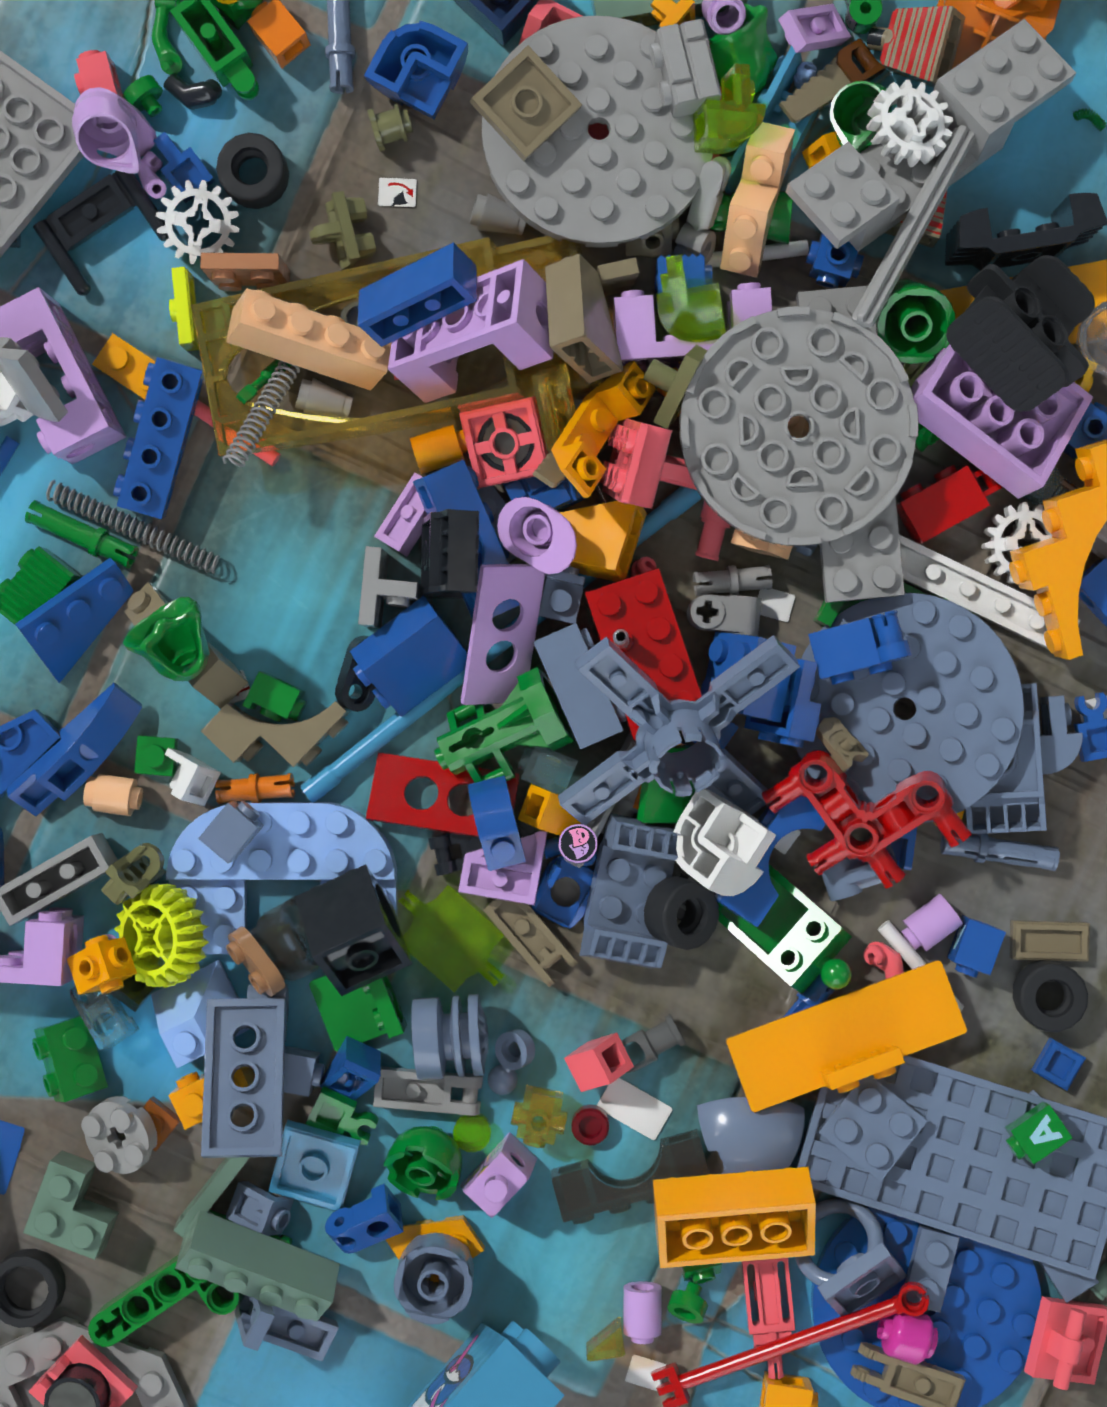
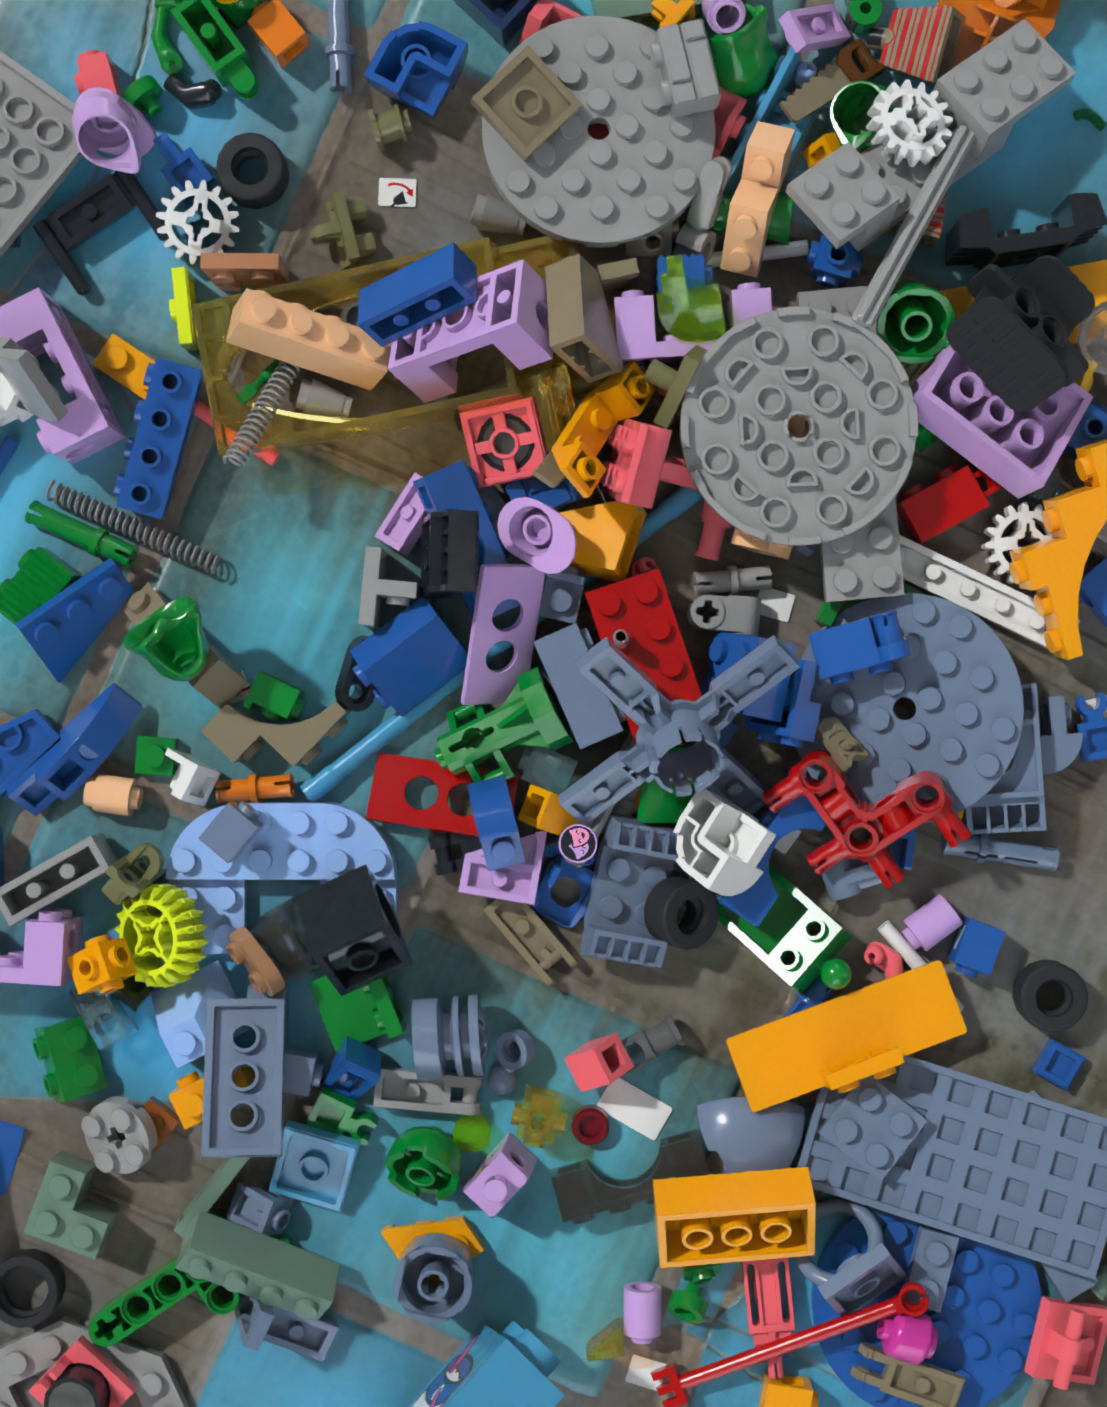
(150, 181): lavender arm -> none
(366, 1221): blue leg -> none
(439, 448): light orange brick -> none
(451, 938): clear neon green plate -> none
(728, 122): clear neon green brick -> none
(1036, 1133): green brick -> none
(1049, 940): dark tan tile -> none

